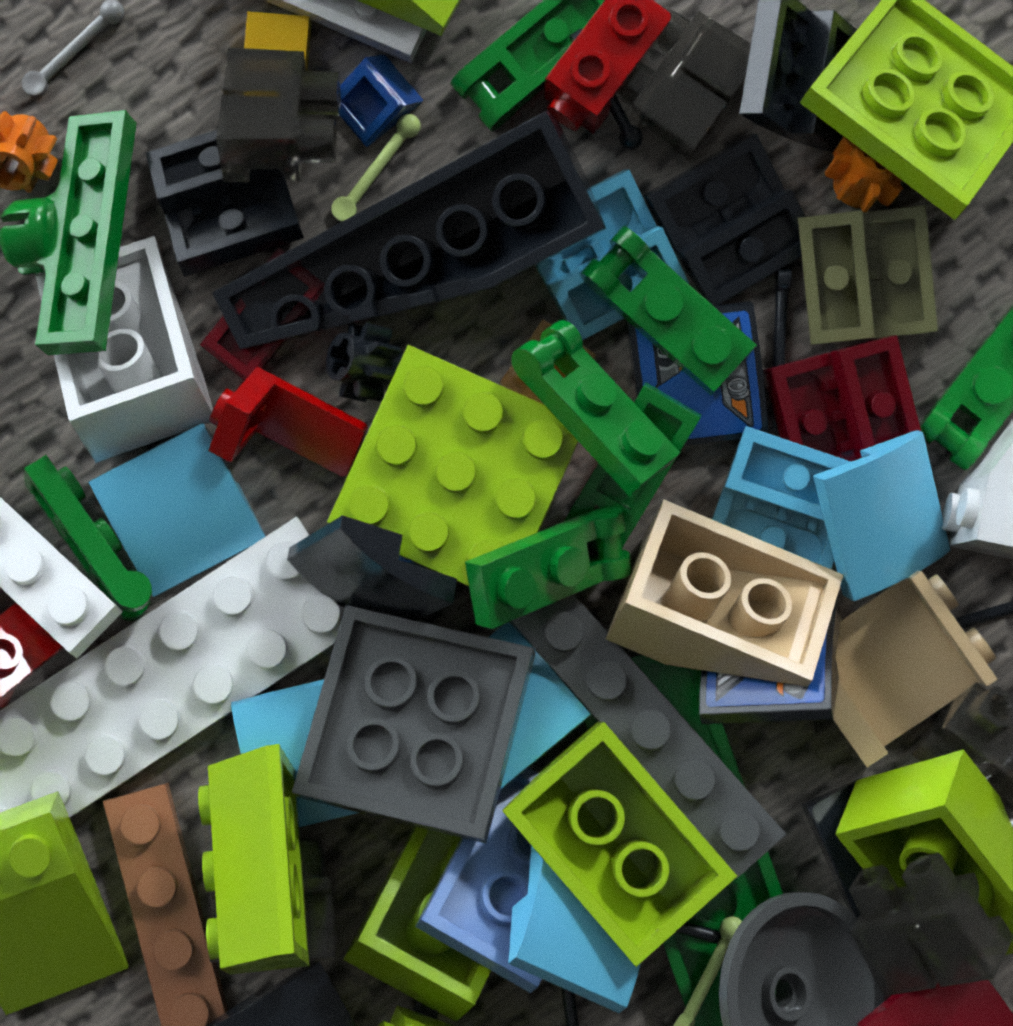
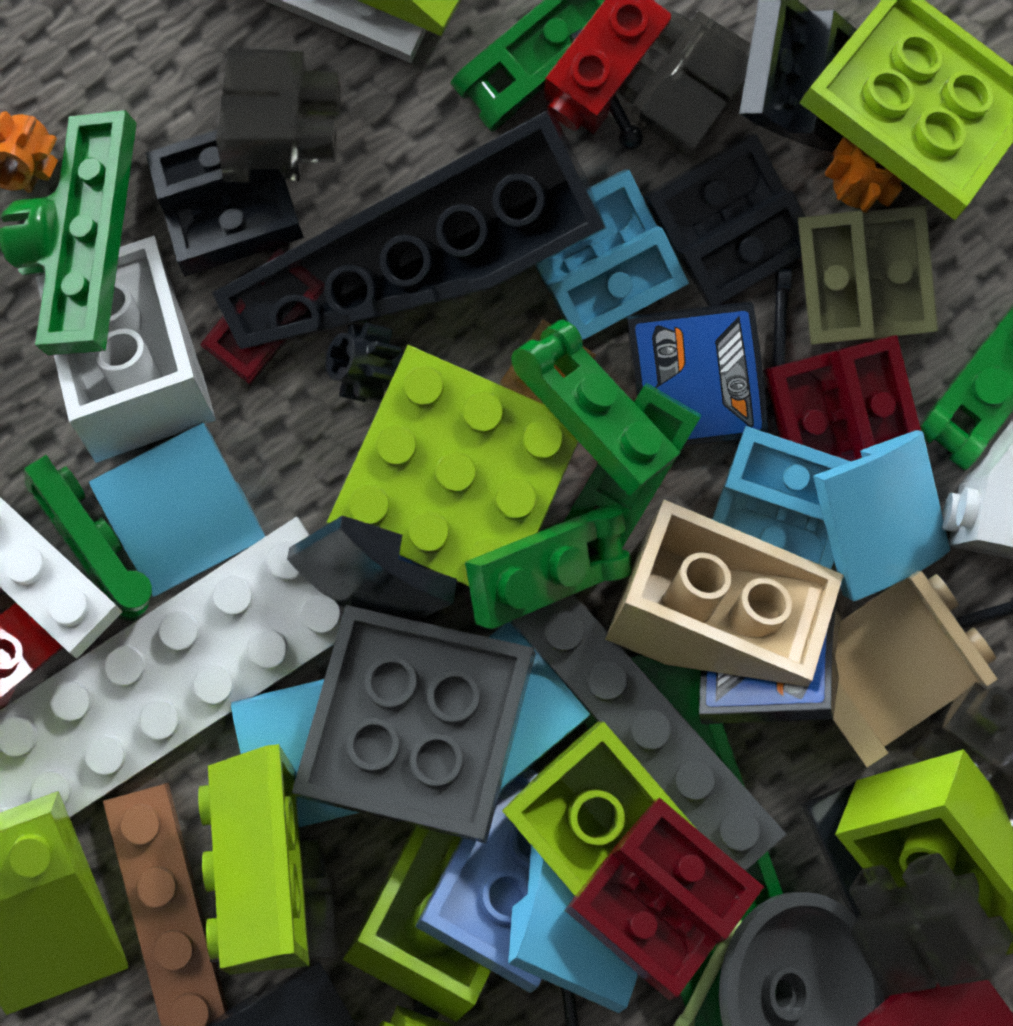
(36, 82): light grey hinge -> none
(278, 32): yellow tile -> none
(287, 417): red bracket -> none
(345, 207): yellowish green hinge -> none
(375, 98): blue slope -> none
(664, 899): none -> dark red slope
(669, 312): green plate -> none

